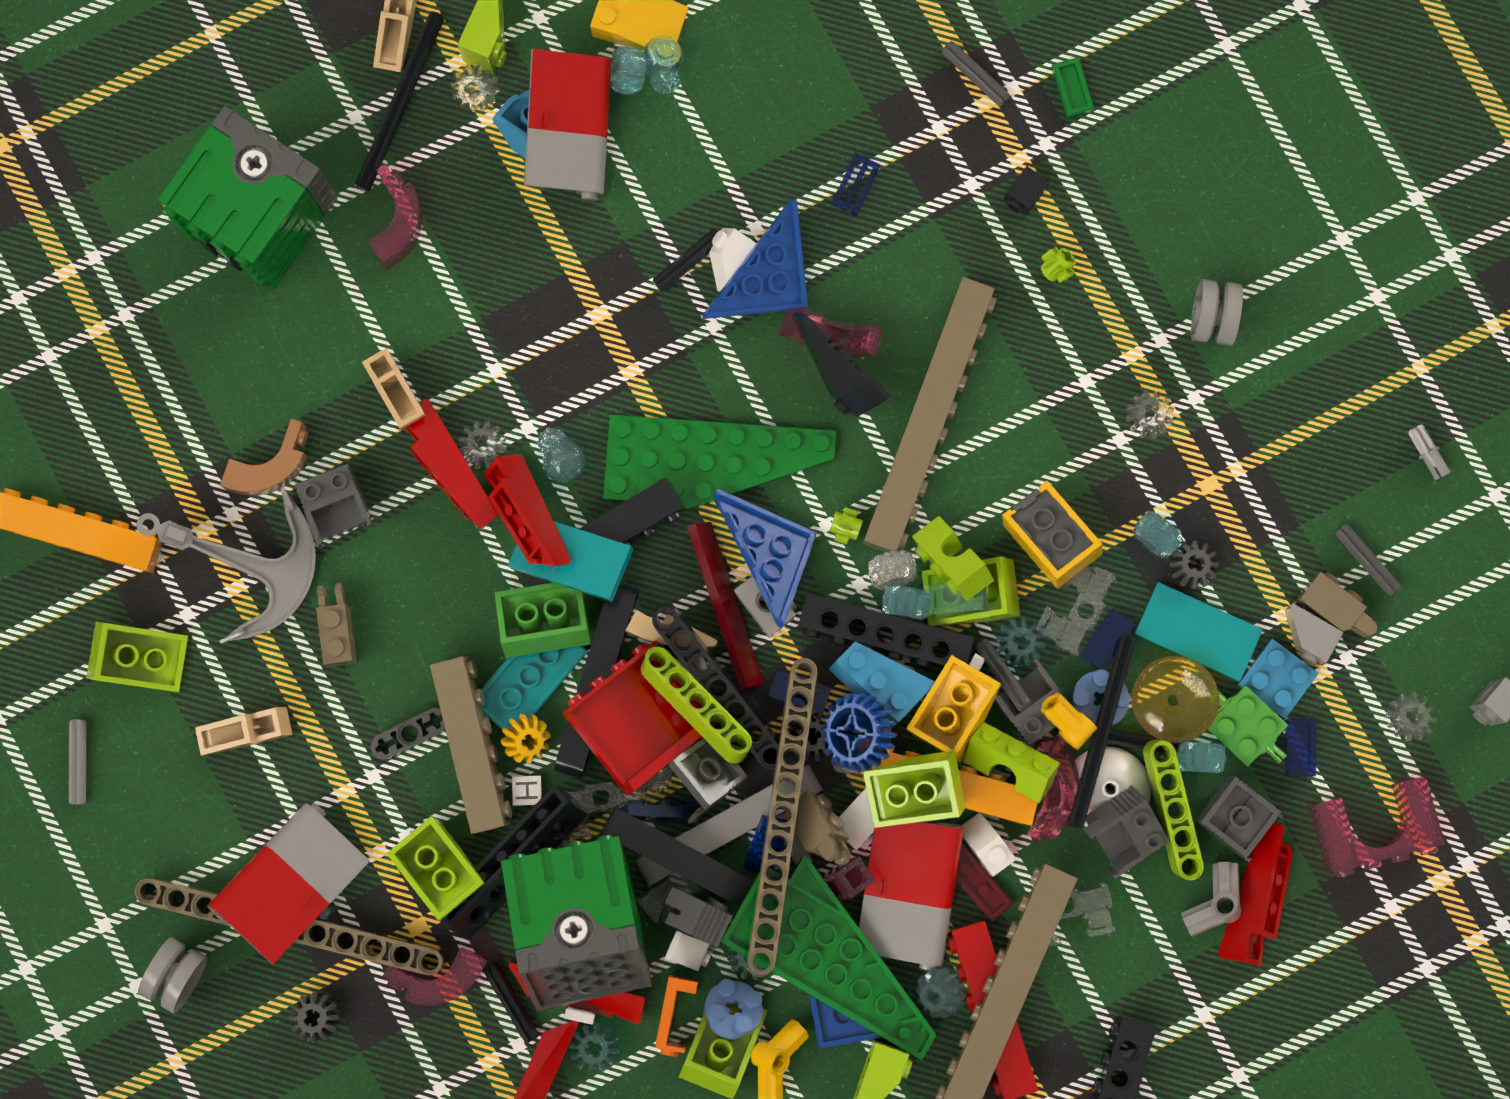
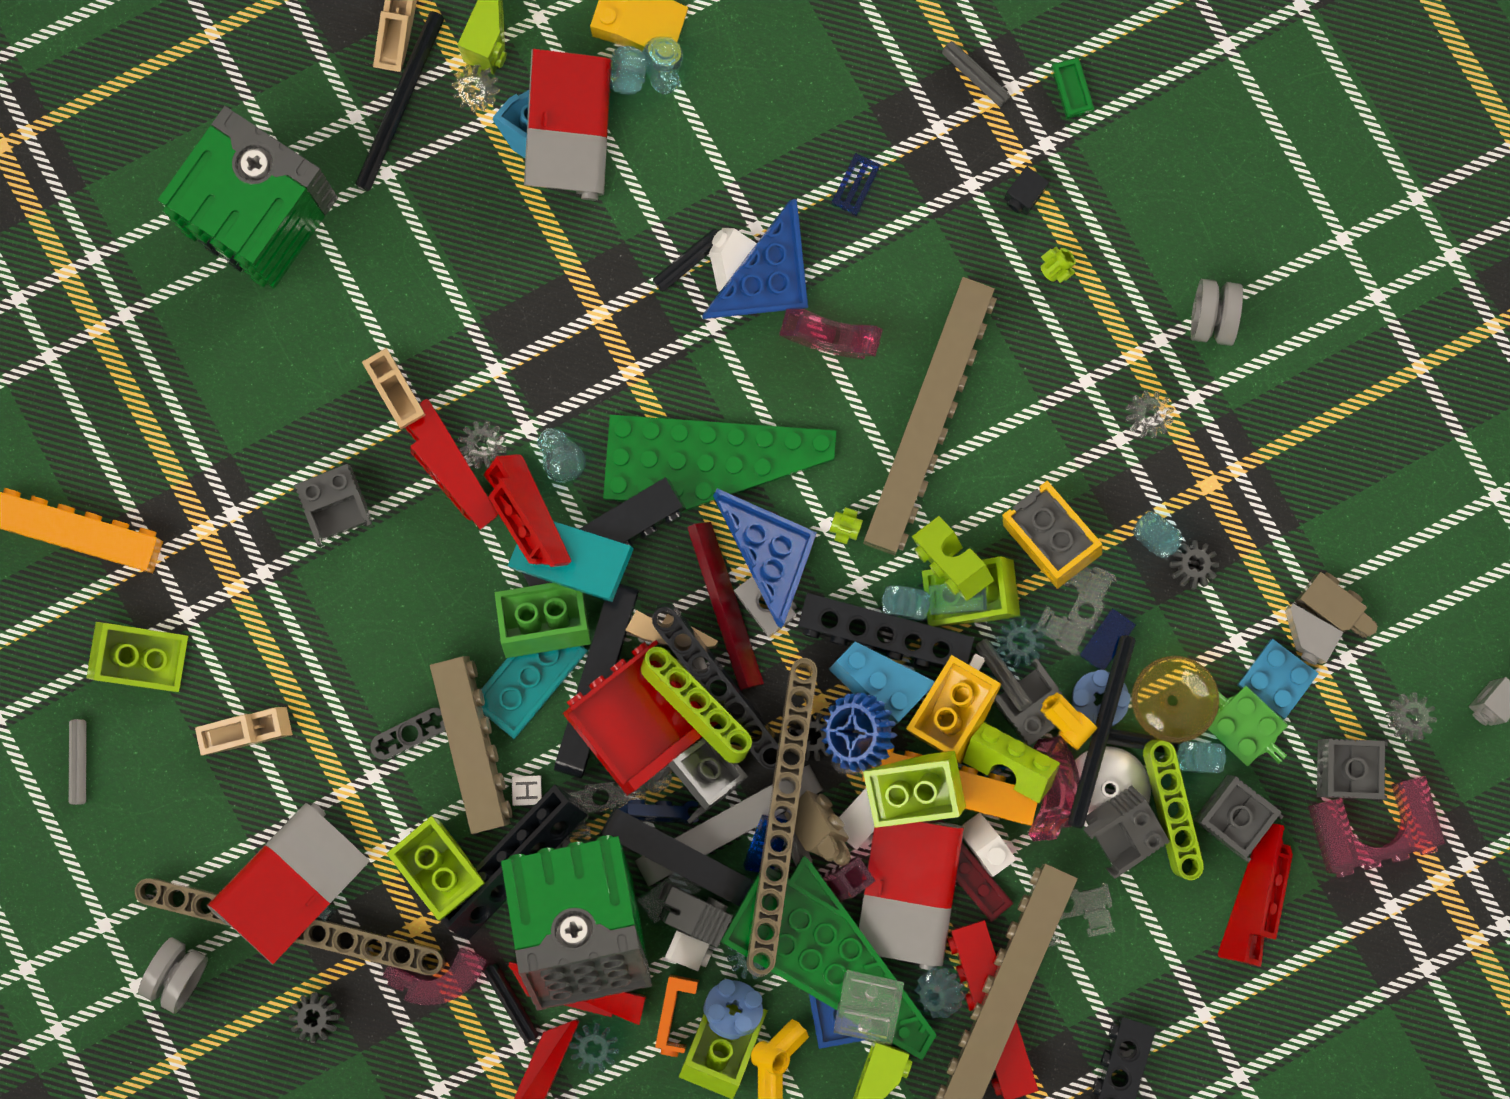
(272, 475): medium nougat arch -> none
(285, 577): light grey piece -> none
(335, 629): dark tan hinge -> none
(403, 232): clear pink arch -> none
(518, 731): yellow gear -> none
(580, 1015): white tile -> none
(779, 688): clear blue tile -> none
(850, 386): black wedge -> none
(868, 1007): none -> clear slope
(892, 569): clear gear -> none
(1198, 632): teal tile -> none
(1224, 889): light grey piece -> none
(1300, 747): clear blue tile -> none
(1351, 769): none -> dark grey piece
(1367, 559): dark grey axle -> none
(1428, 451): light grey axle -> none

